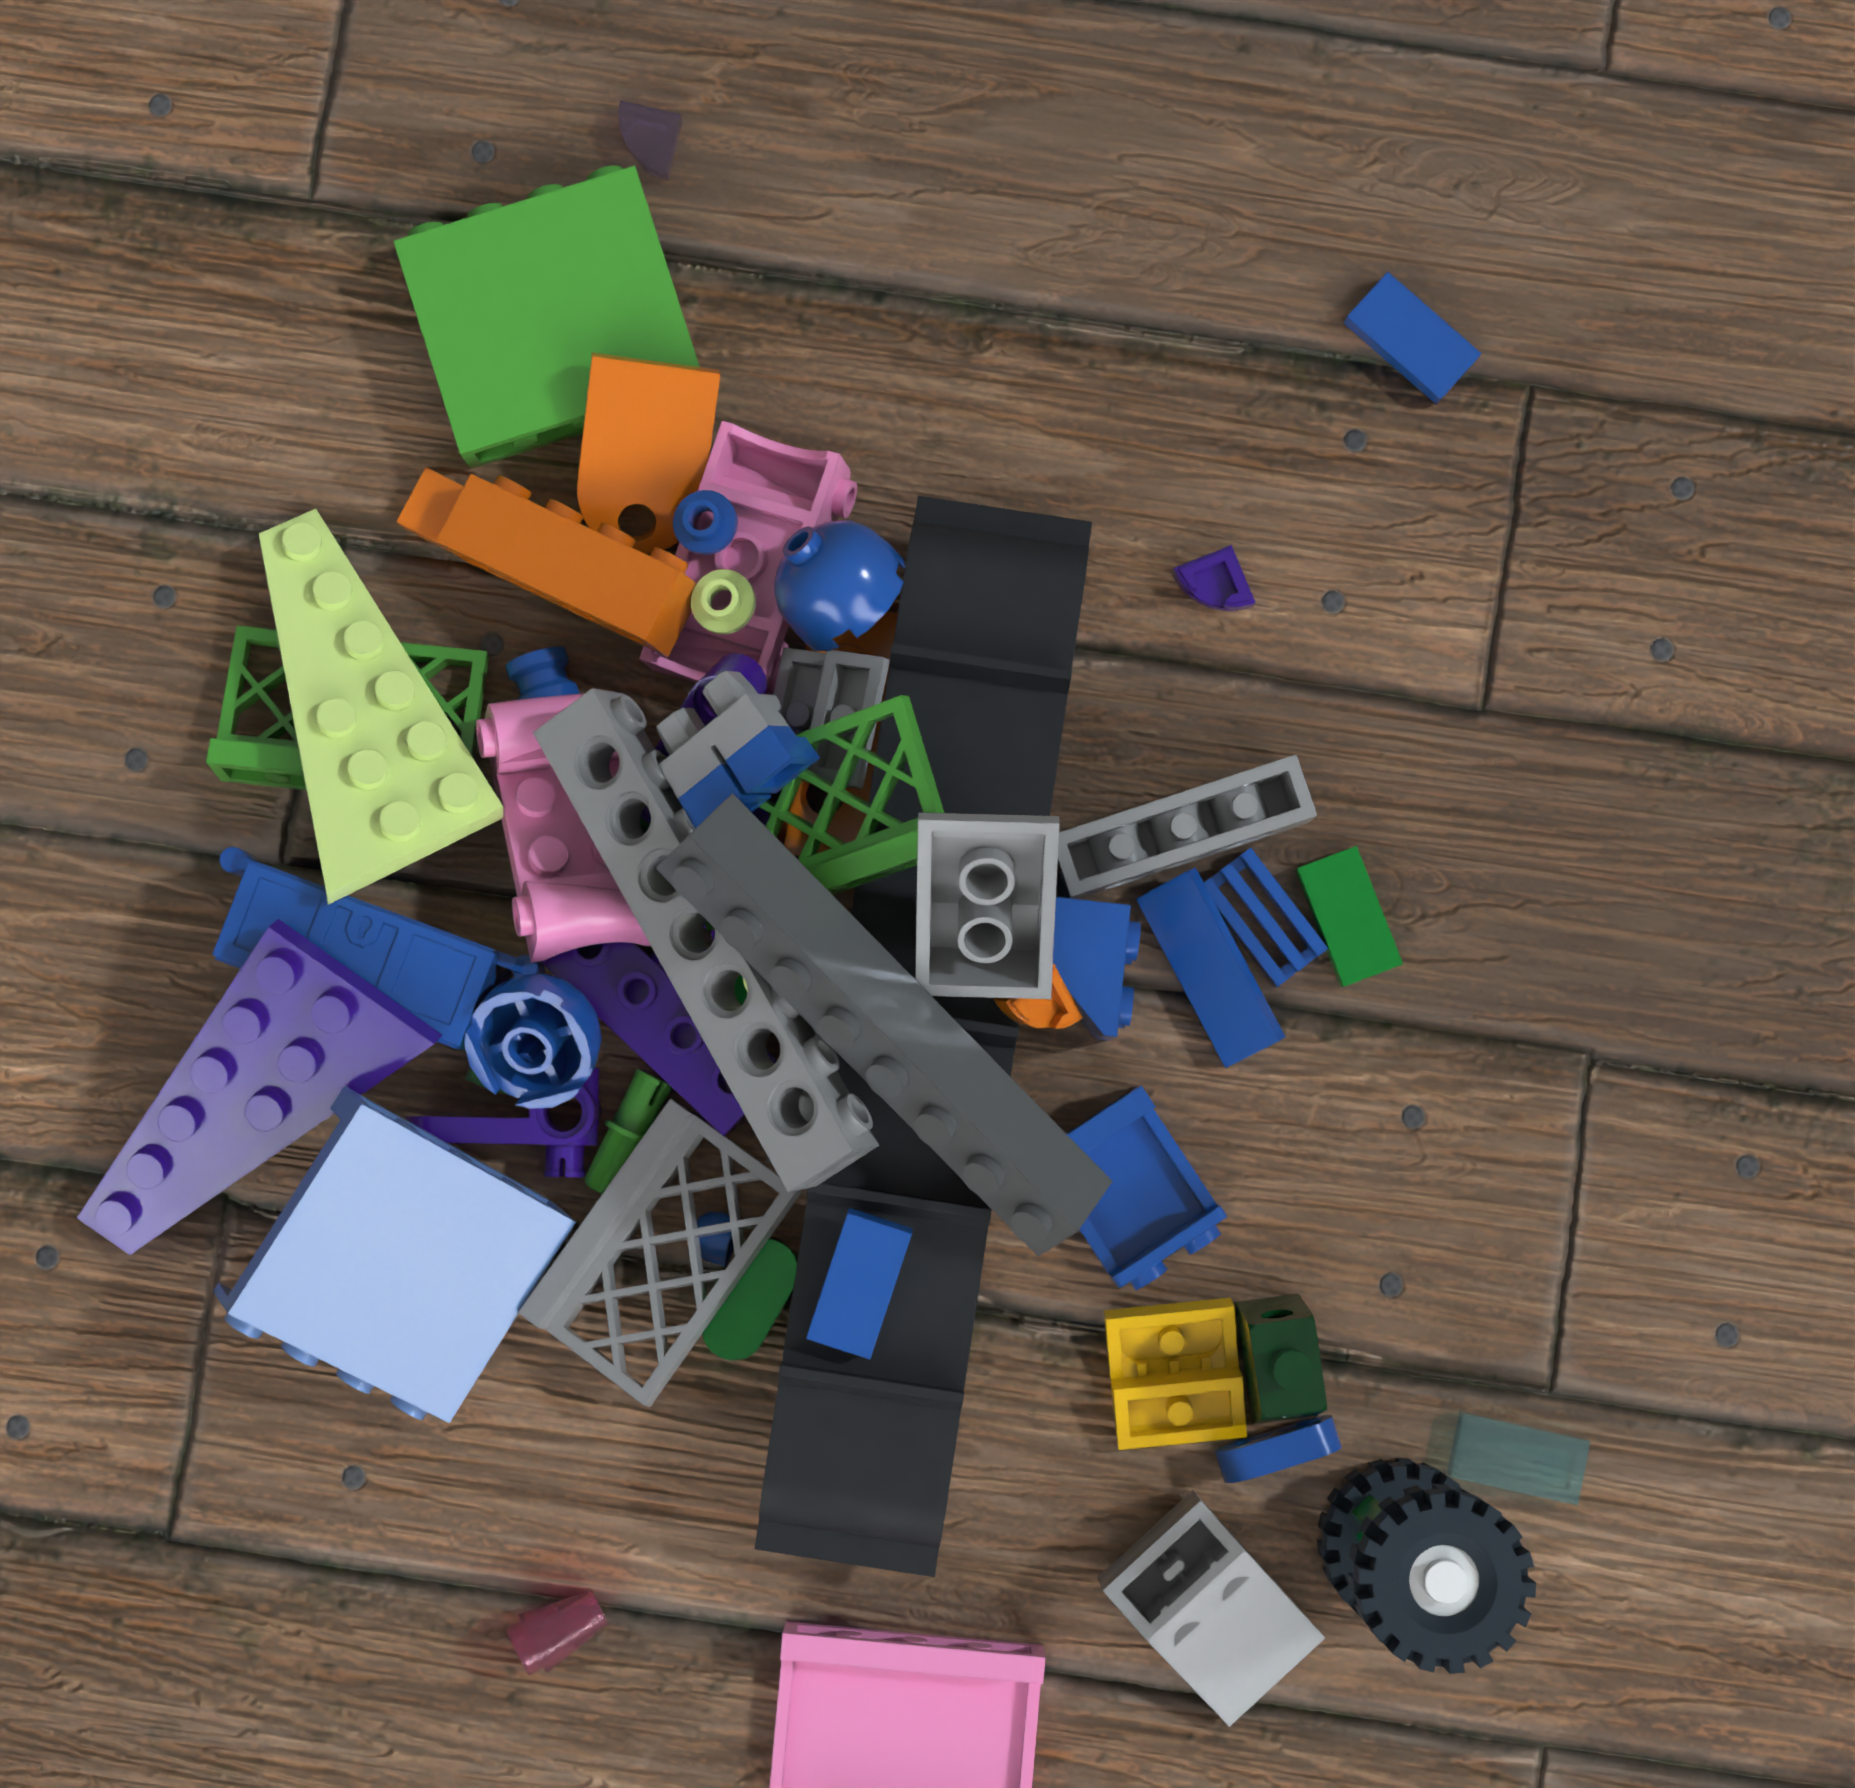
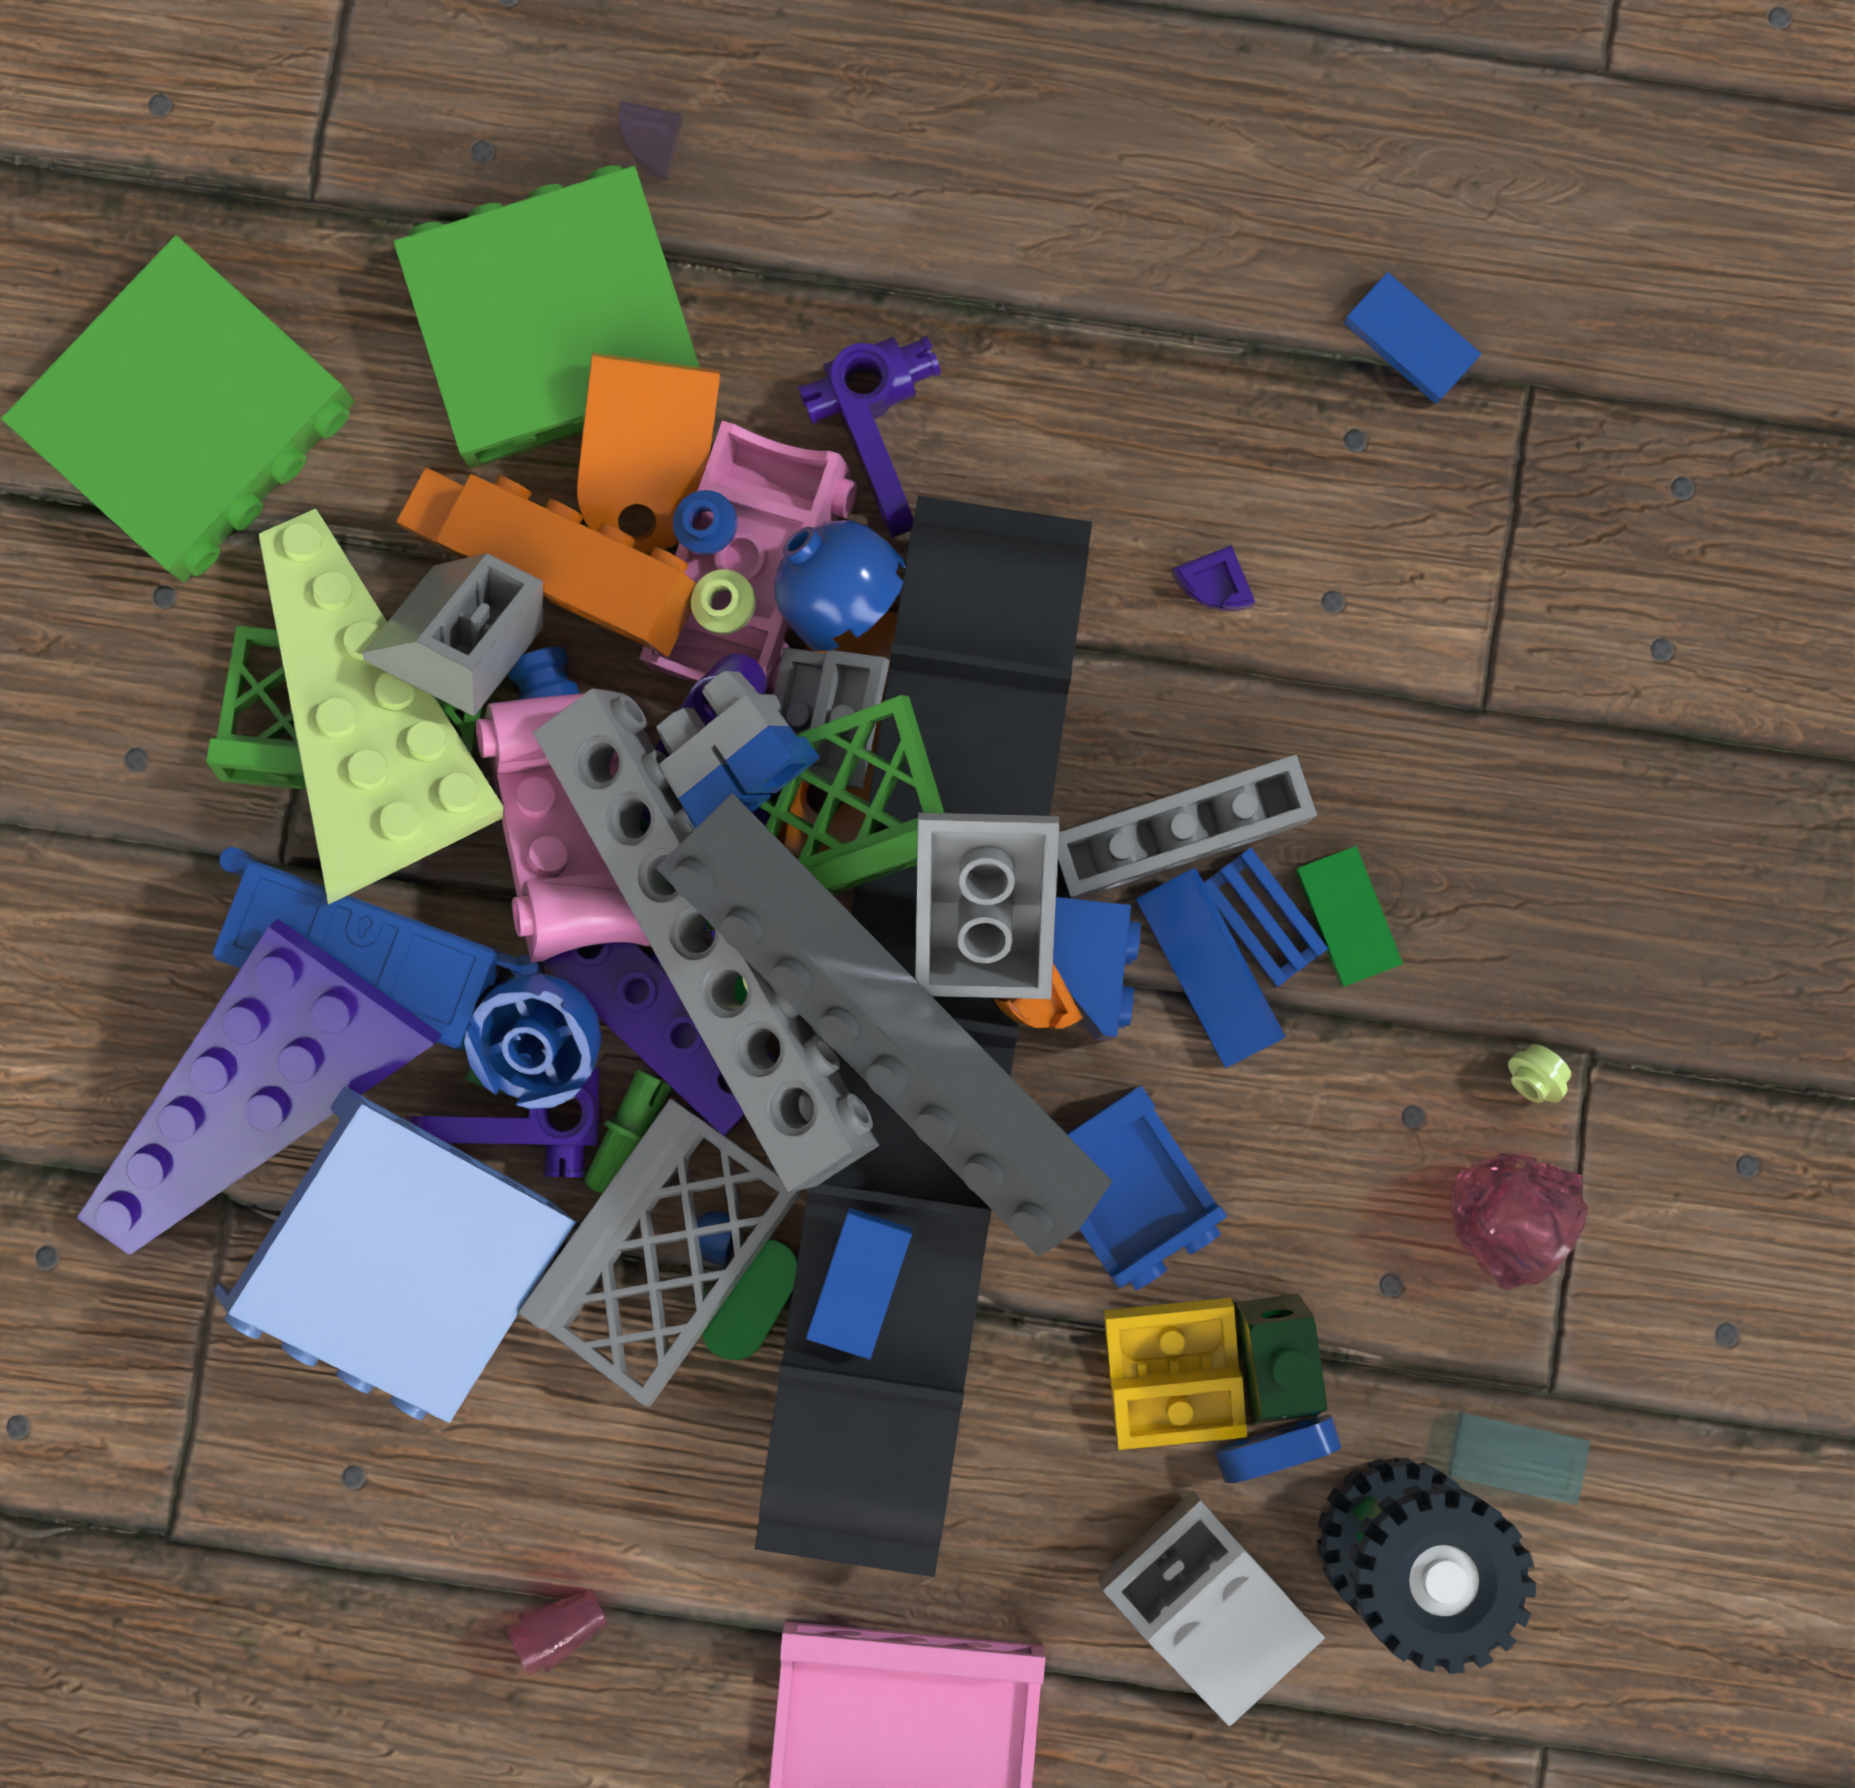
(180, 410): none -> bright green panel
(461, 630): none -> light grey slope
(897, 371): none -> dark purple piece
(1518, 1217): none -> clear pink helmet
(1539, 1074): none -> yellowish green plate

